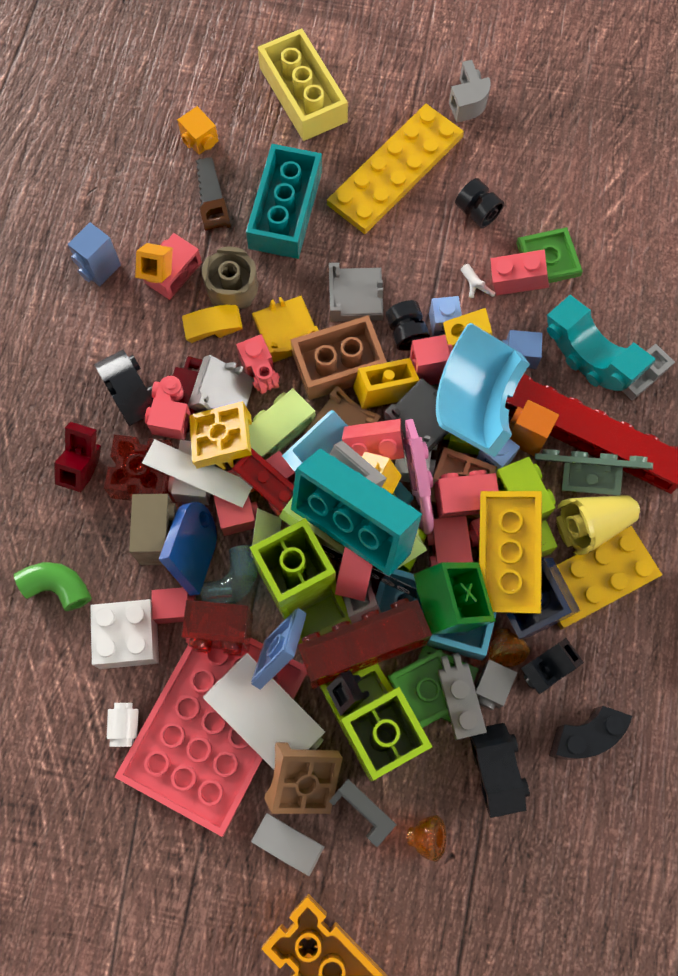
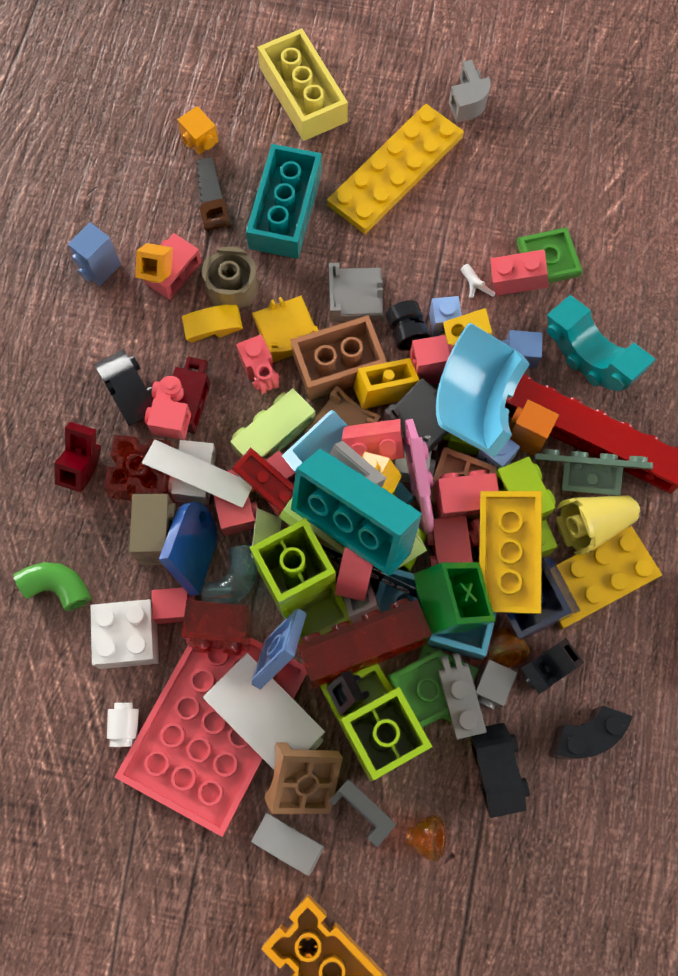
(219, 385): piece -> none
(220, 435): yellow piece -> none
(477, 200): black wheel -> none
(660, 366): light grey slope -> none

